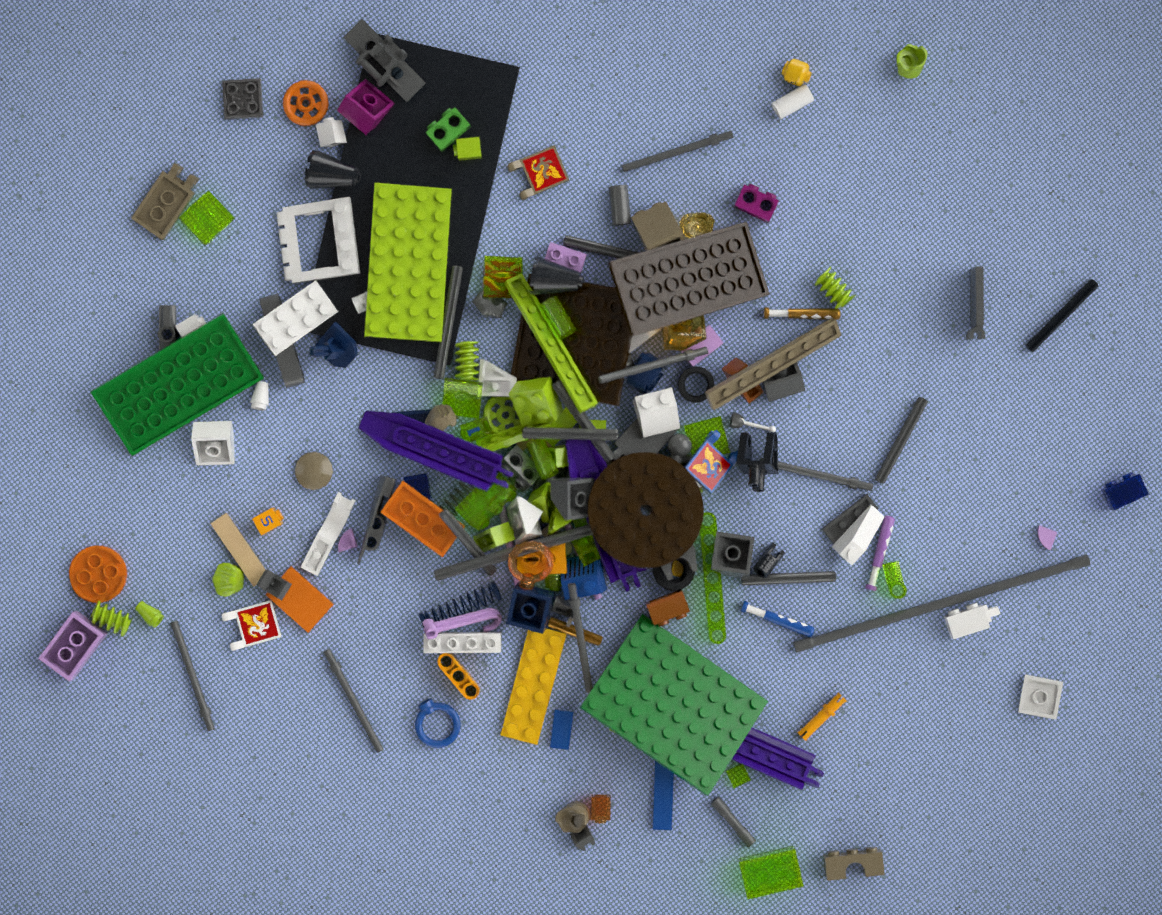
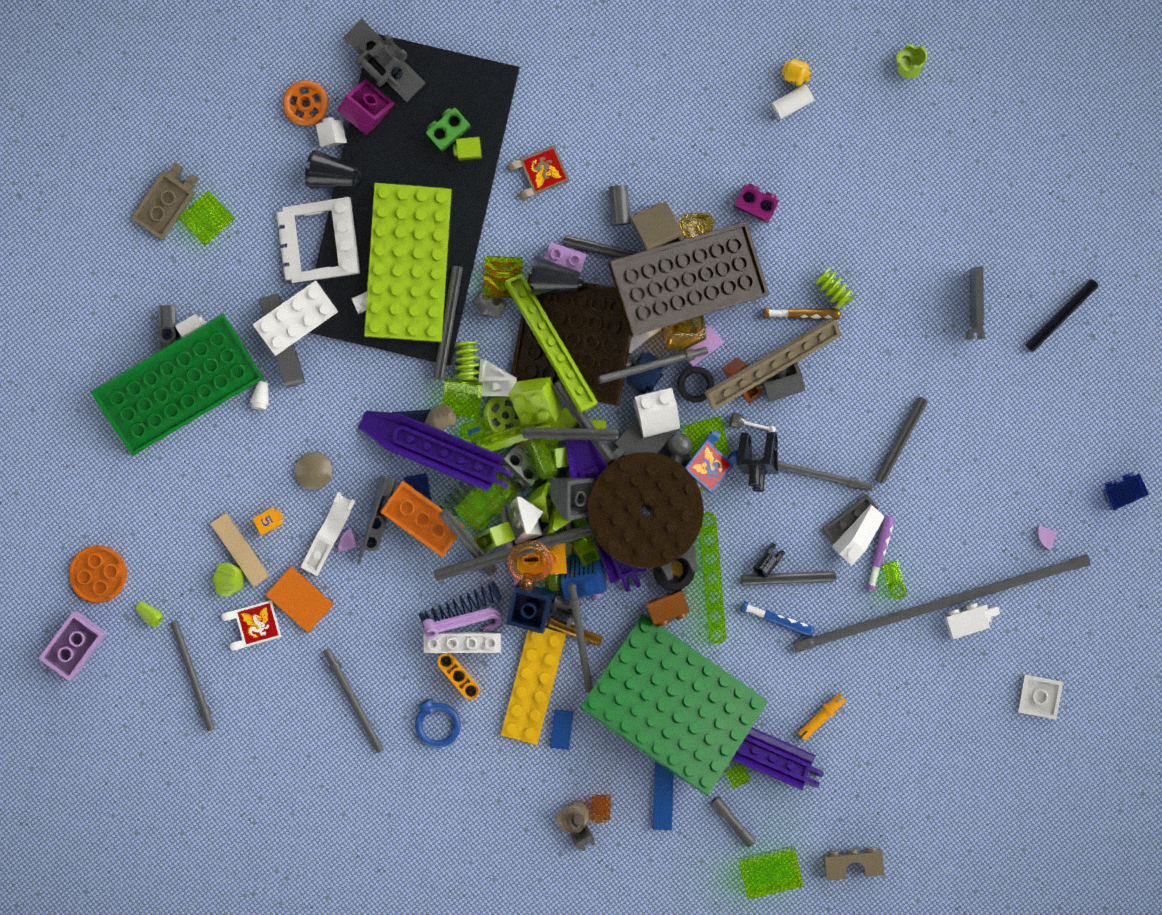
(110, 618): lime piece -> none
(213, 443): white slope -> none
(242, 98): flat silver tile -> none
(274, 584): dark grey bracket -> none
(336, 347): dark blue piece -> none
(558, 317): clear neon green pin -> none
(713, 140): dark grey bar -> none
(732, 554): dark grey slope -> none

